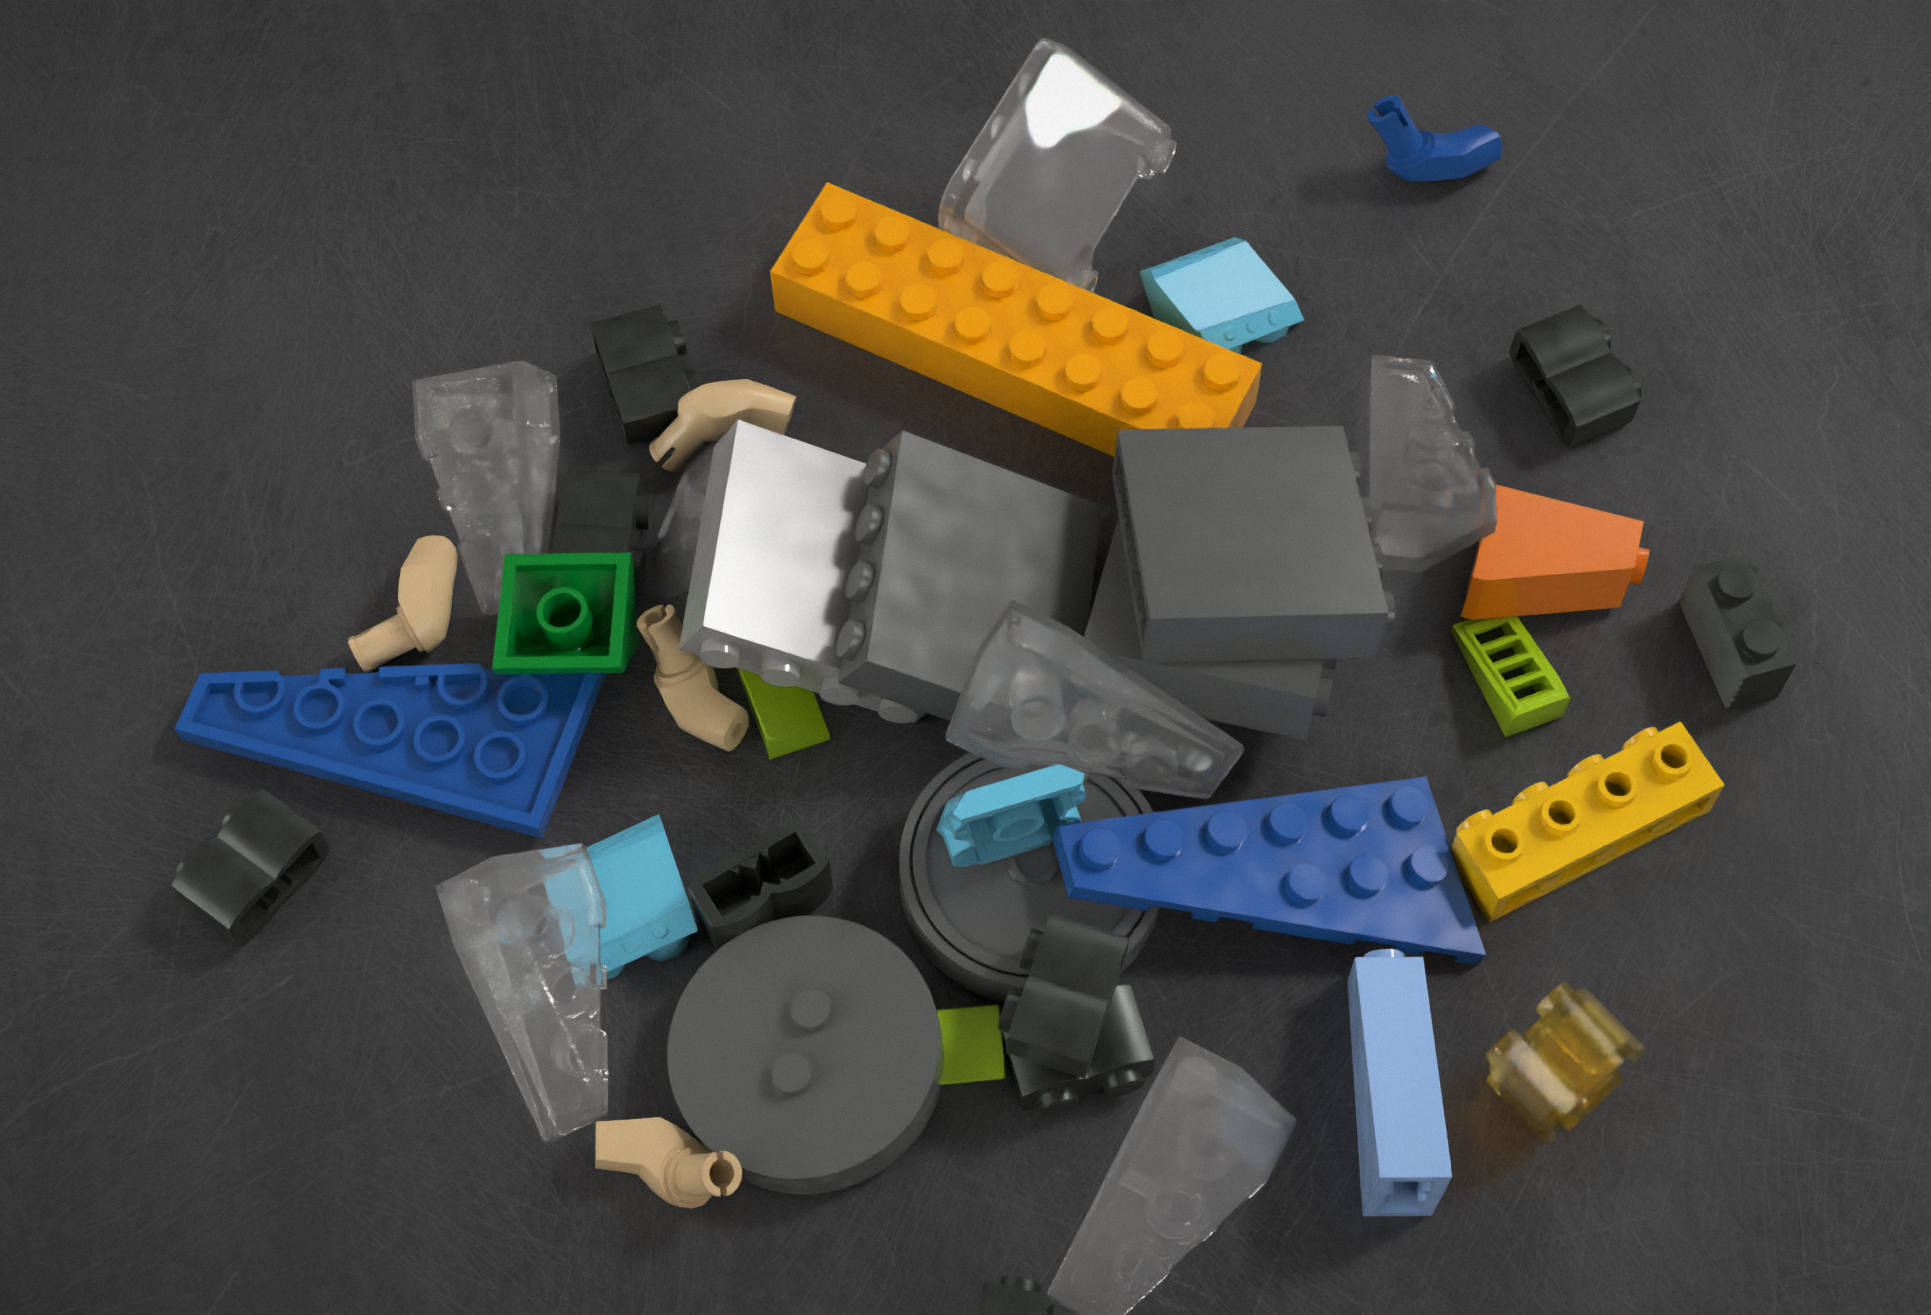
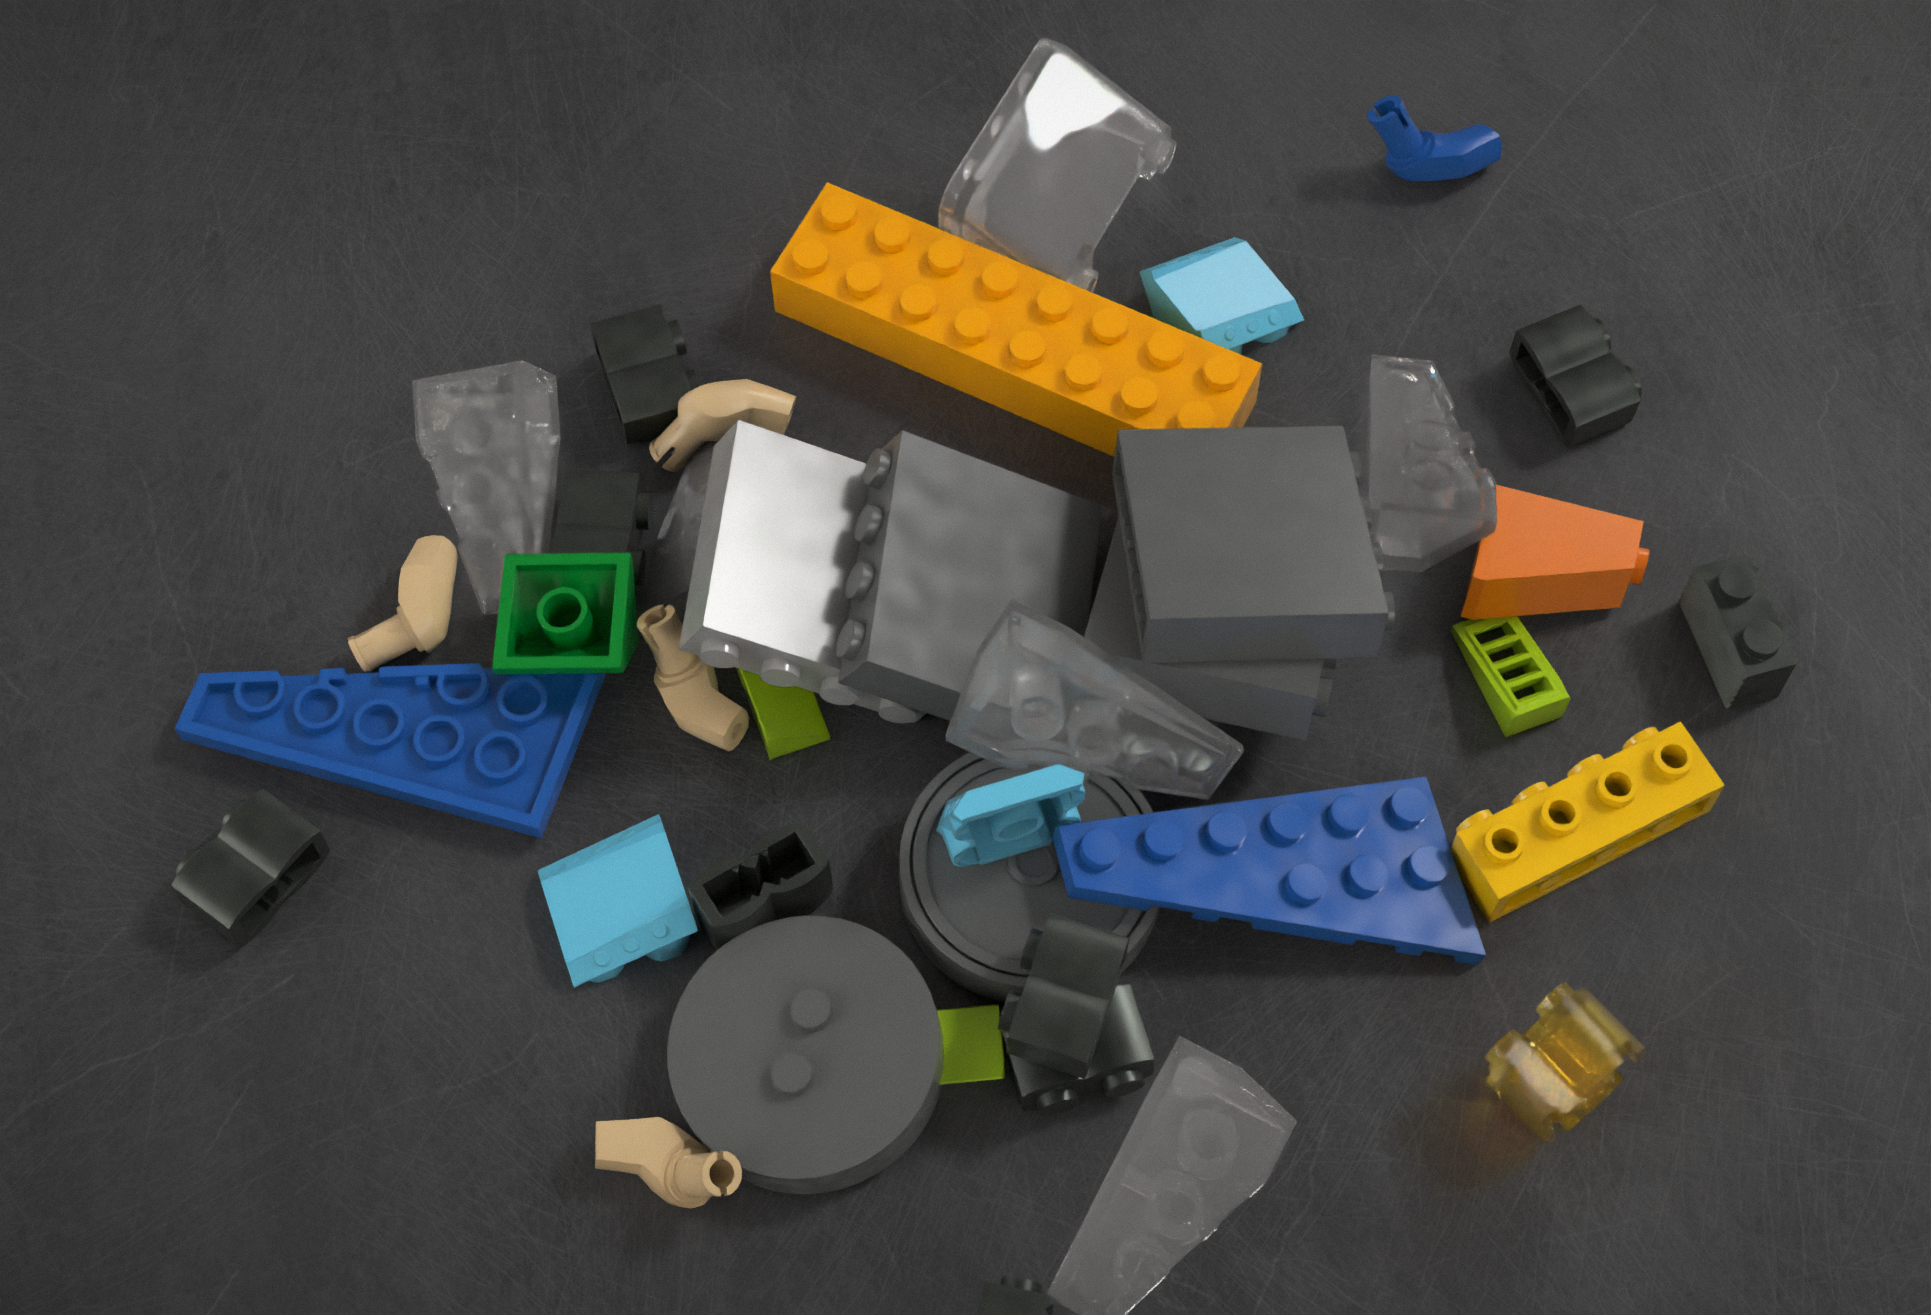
(533, 958): clear wedge -> none
(1396, 1087): light blue slope -> none

